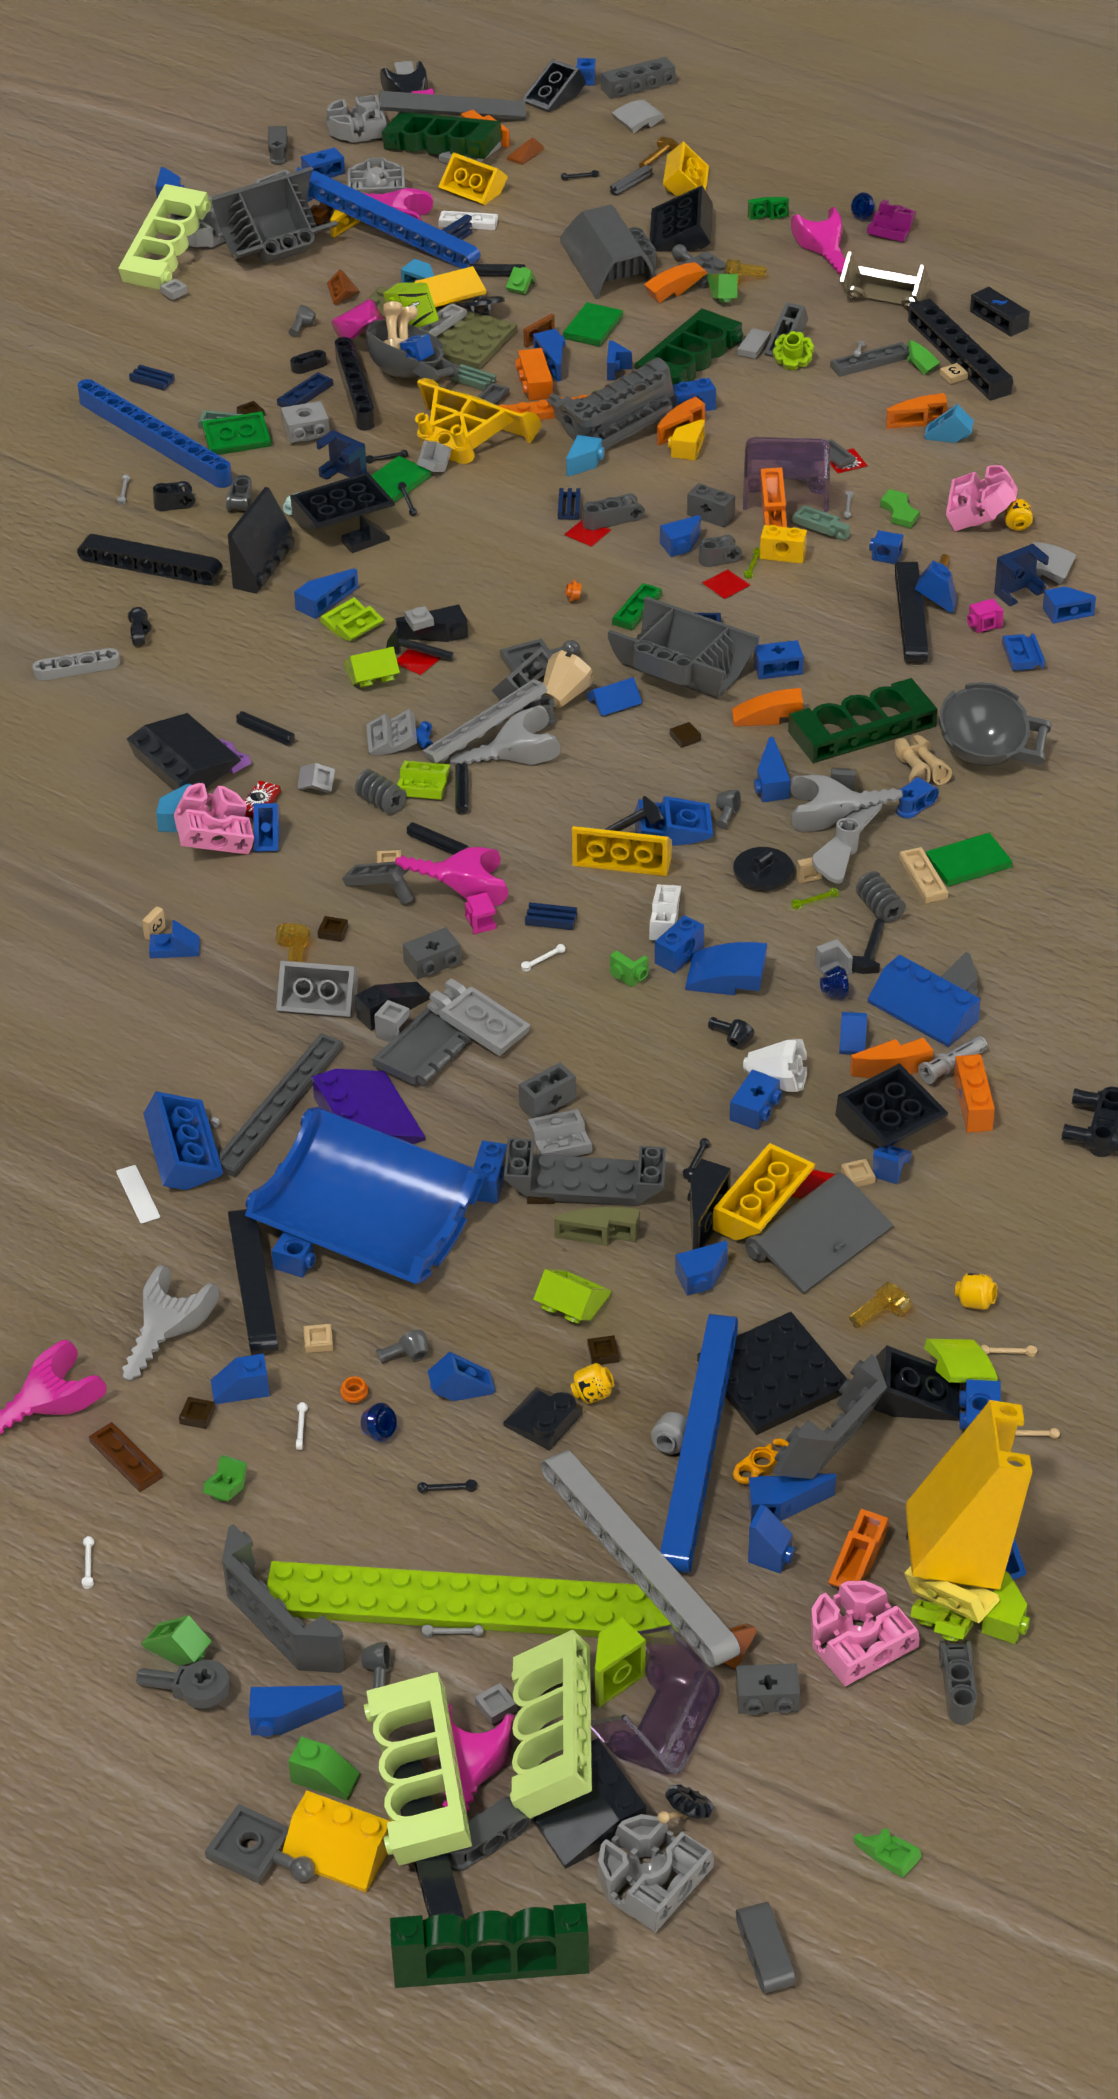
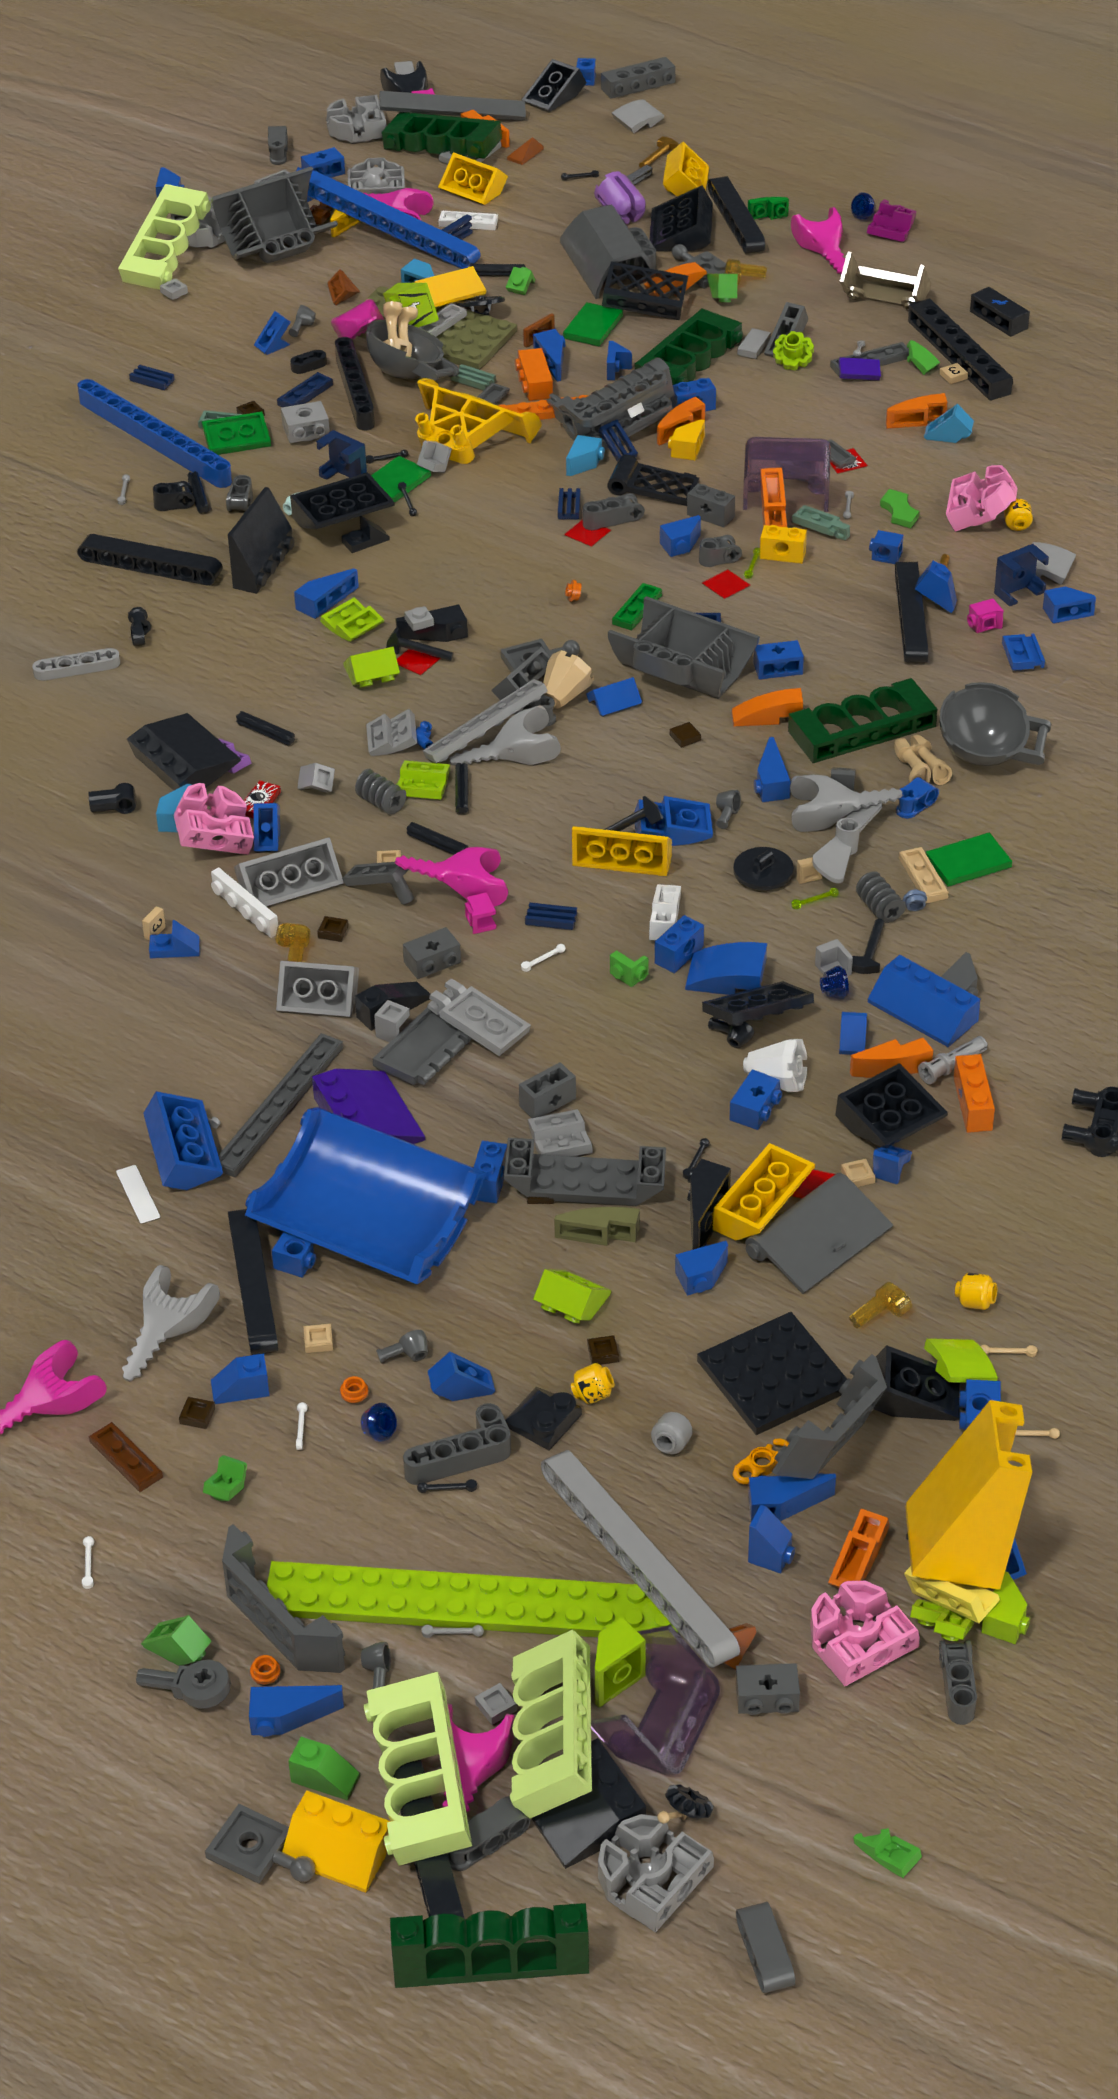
(120, 798): none -> black piece
(198, 492): none -> black axle
(244, 902): none -> white plate
(265, 1663): none -> orange plate
(270, 337): none -> blue slope
(290, 872): none -> light grey slope
(418, 347): blue brick -> none
(461, 1452): none -> dark grey beam
(602, 430): none -> dark blue tile
(622, 195): none -> medium lavender cylinder
(628, 474): none -> black piece
(635, 410): none -> white sticker
(642, 301): none -> black fence
(699, 1442): blue beam -> none
(736, 214): none -> black beam
(757, 1003): none -> black plate
(859, 368): none -> dark purple tile
(915, 900): none -> sand blue plate

